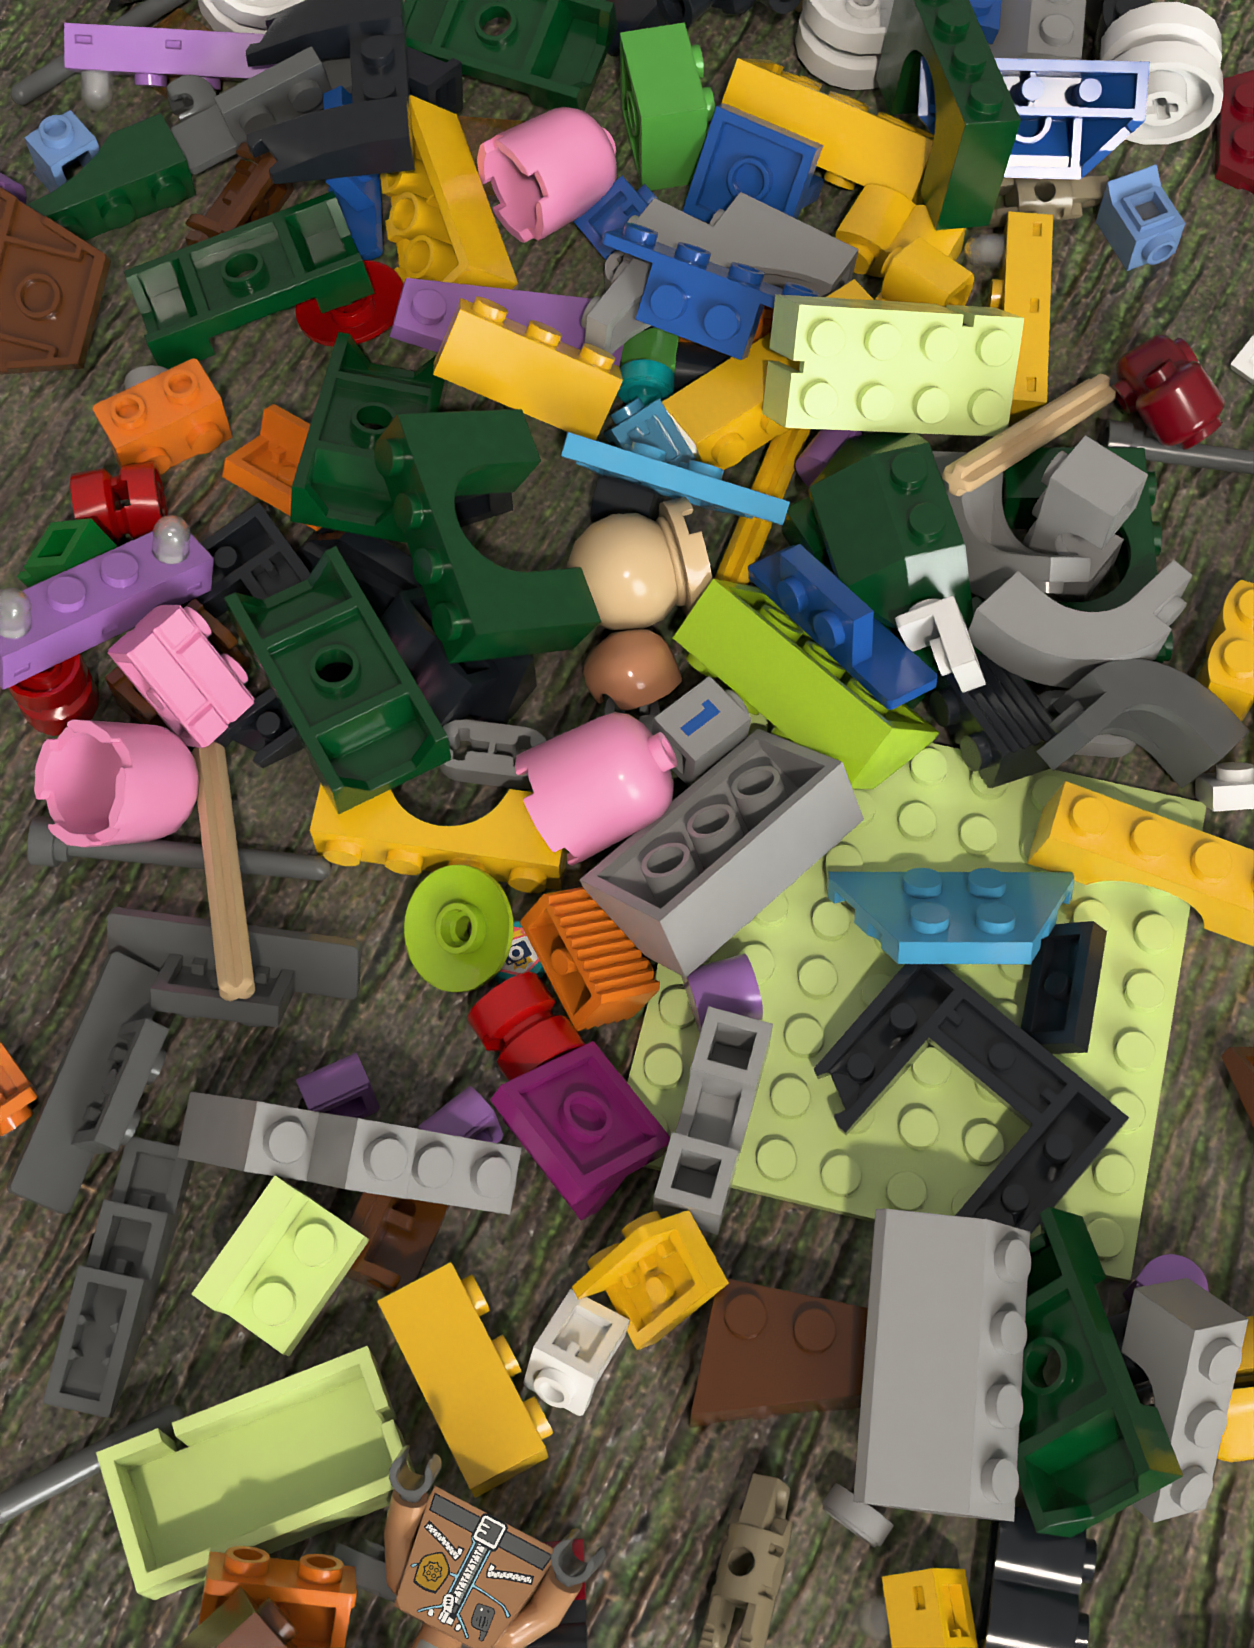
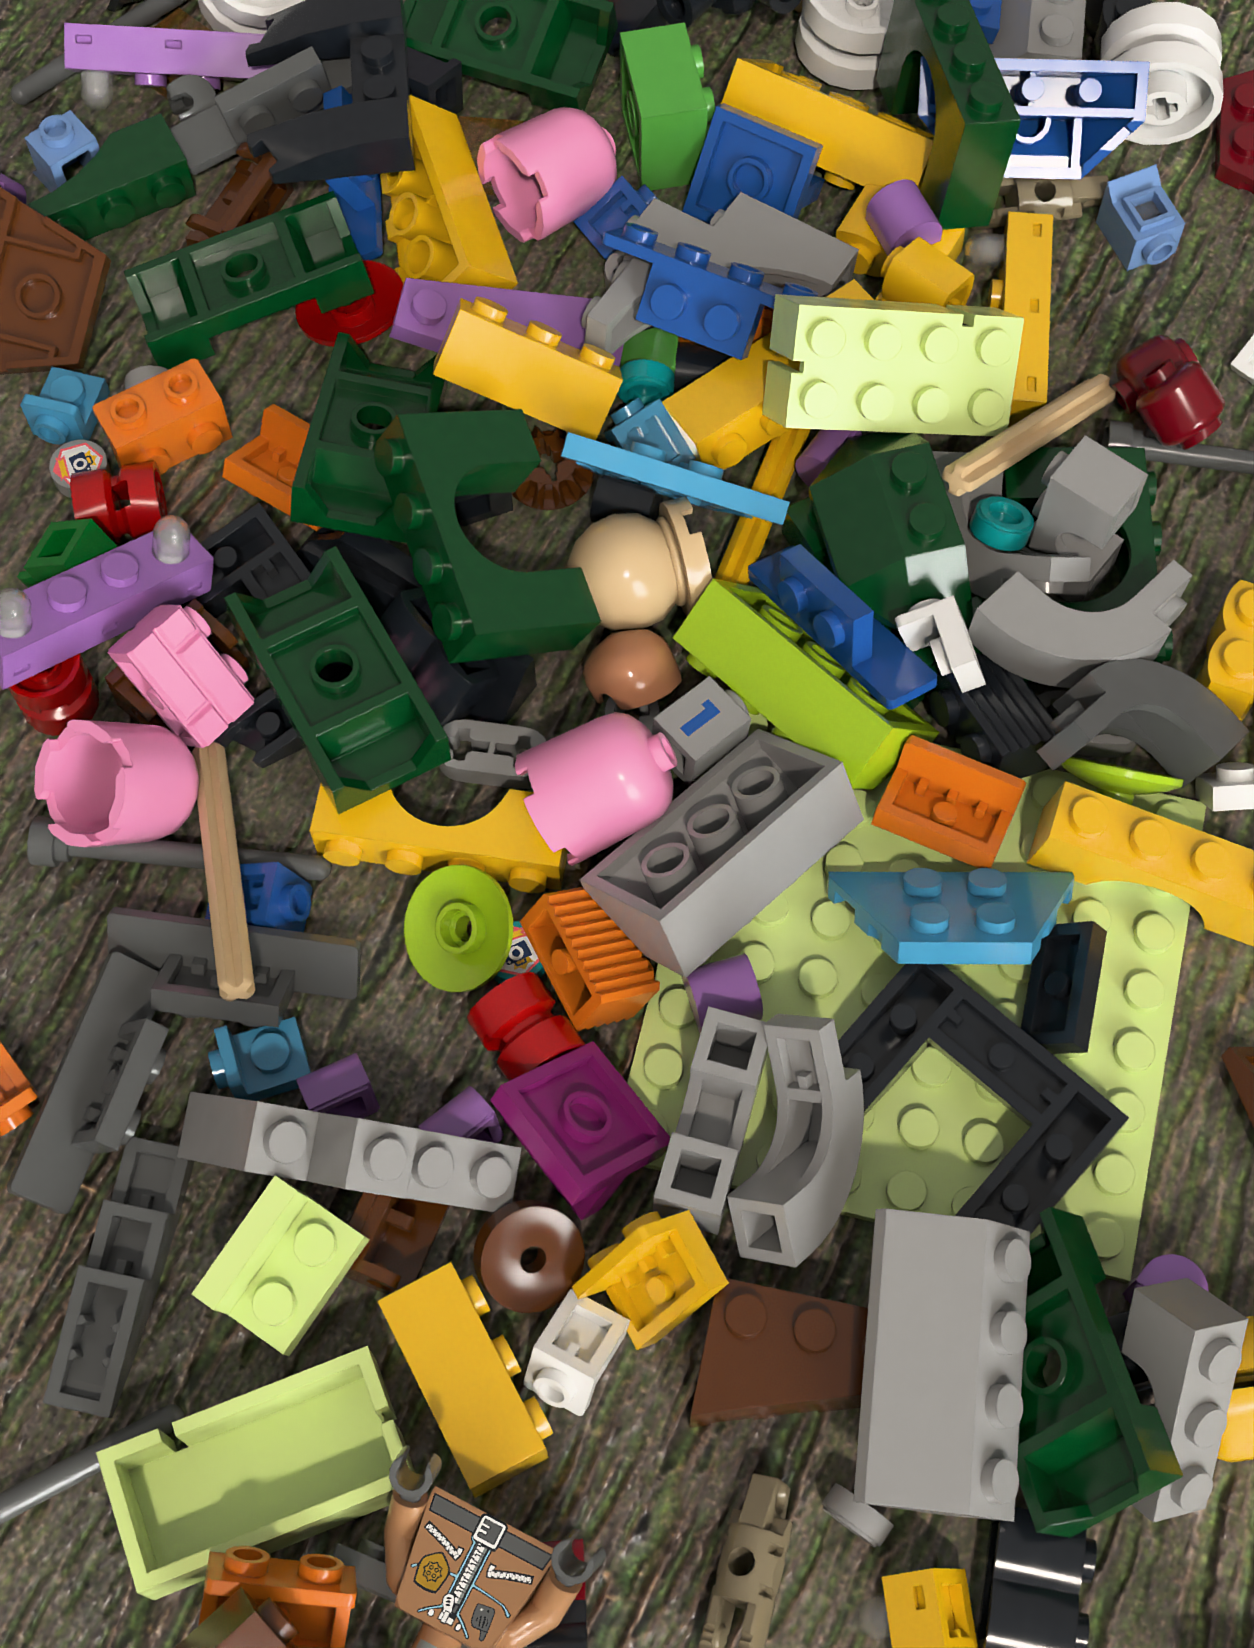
(65, 406): none -> dark azure bracket
(74, 458): none -> tile
(259, 1060): none -> dark azure bracket
(274, 896): none -> blue bracket
(504, 1240): none -> reddish brown piece
(571, 479): none -> reddish brown gear
(814, 1150): none -> light grey arch
(901, 215): none -> medium lavender brick
(949, 803): none -> orange bracket
(1001, 523): none -> teal tile
(1120, 781): none -> lime dish

